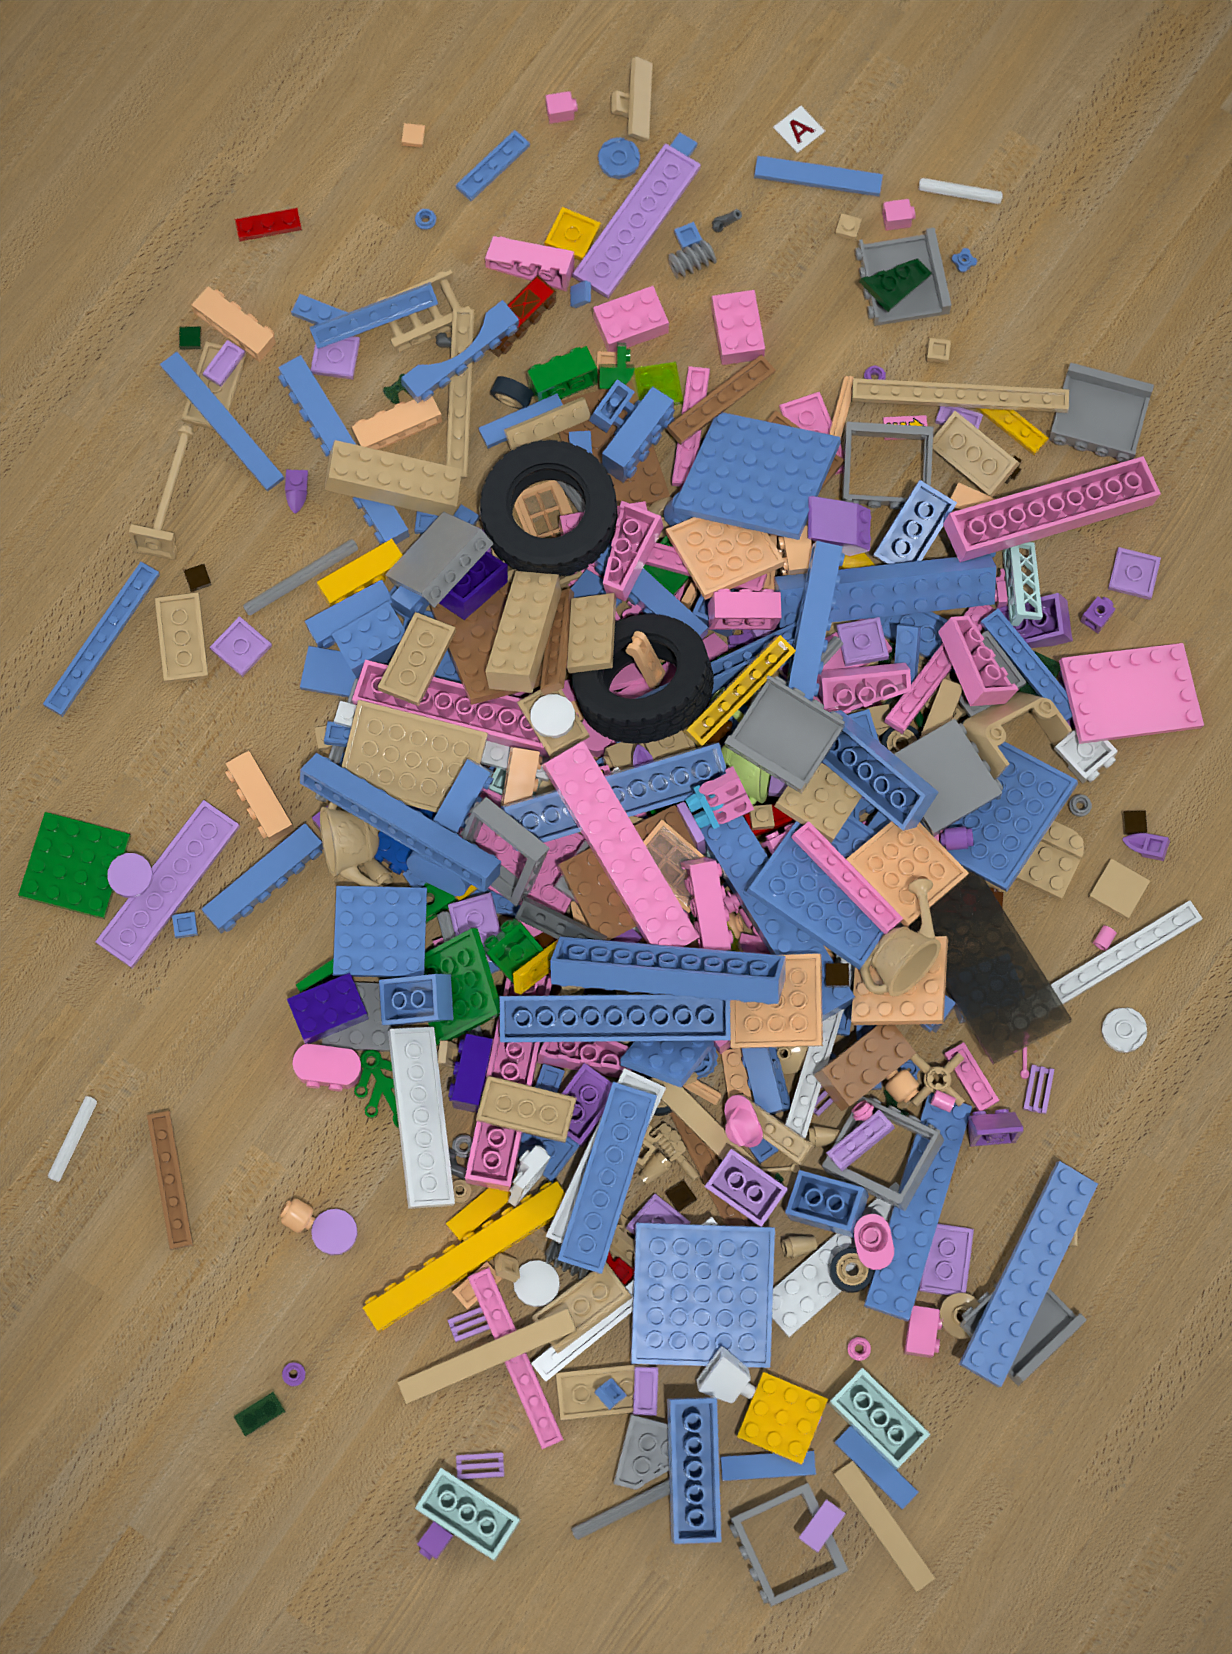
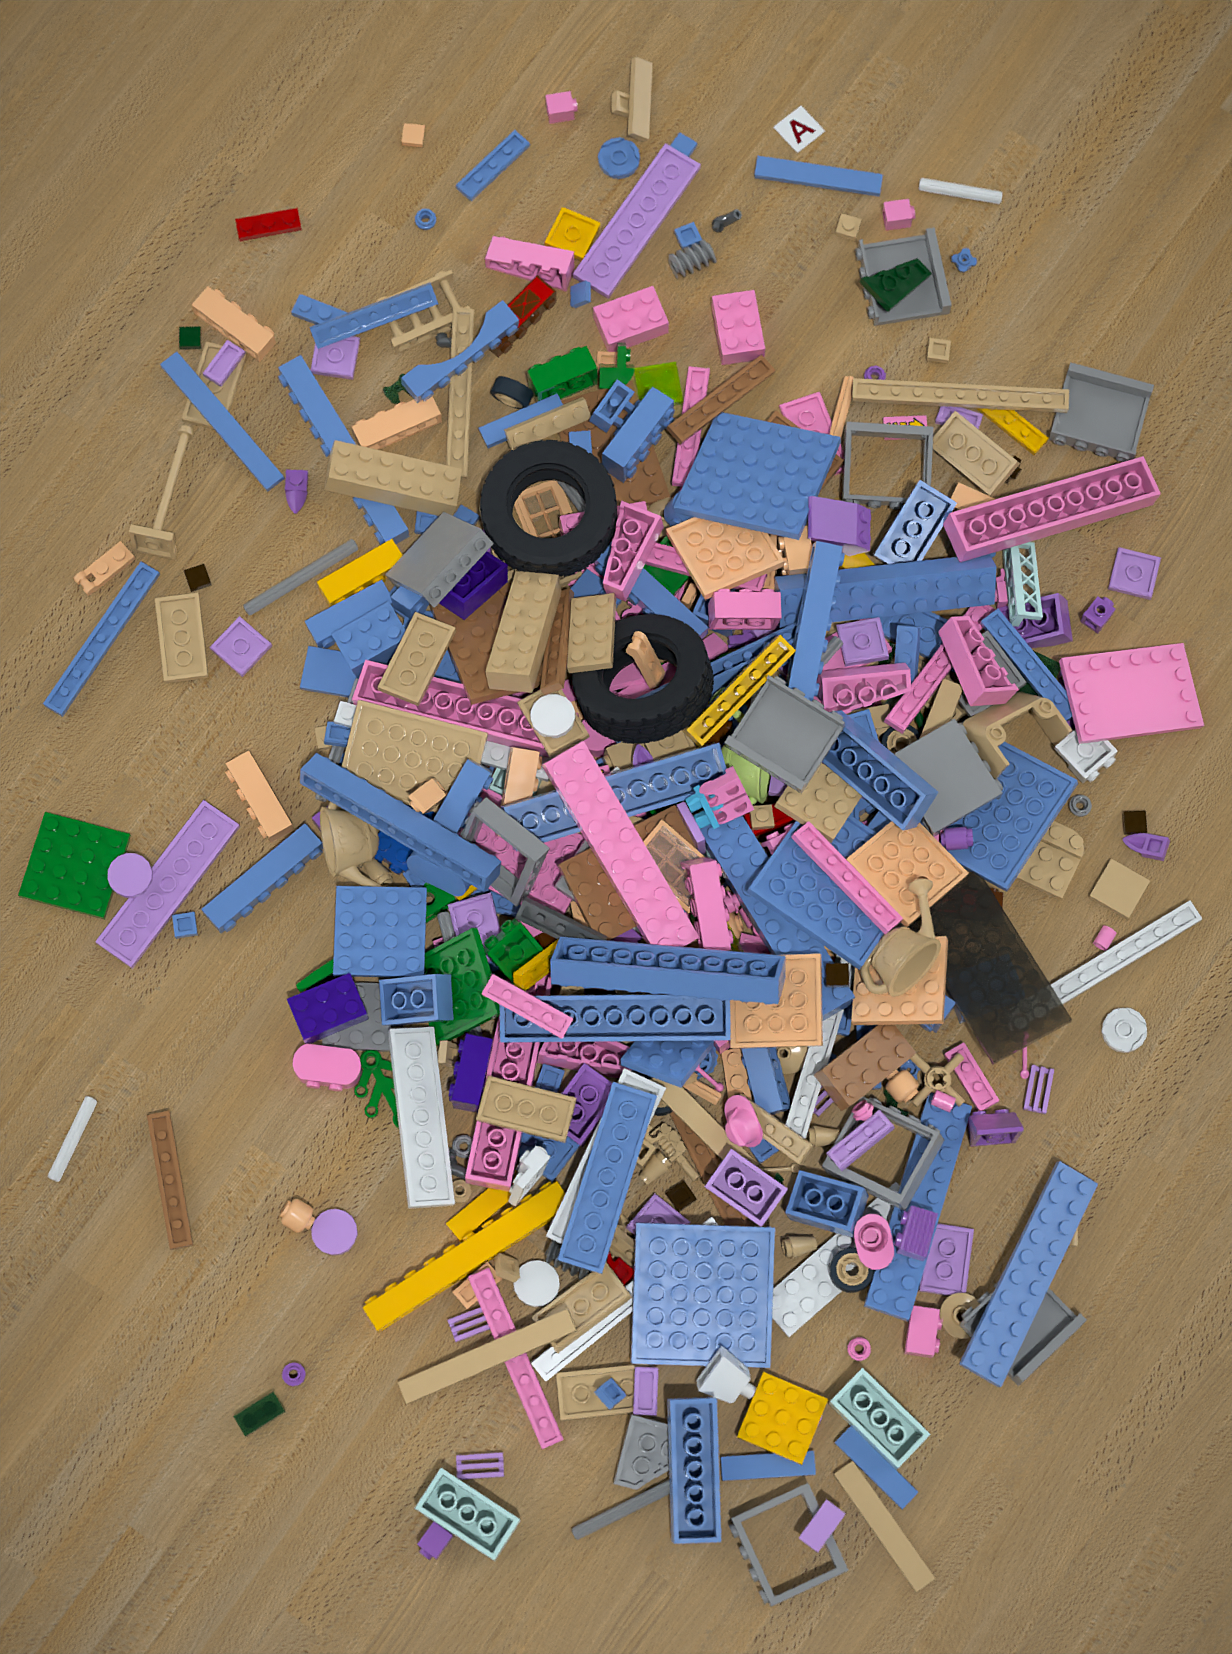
(104, 568): none -> light nougat plate
(428, 796): none -> light nougat slope
(527, 1006): none -> bright pink plate
(718, 1086): none -> bright pink hinge
(916, 1233): none -> medium lavender brick

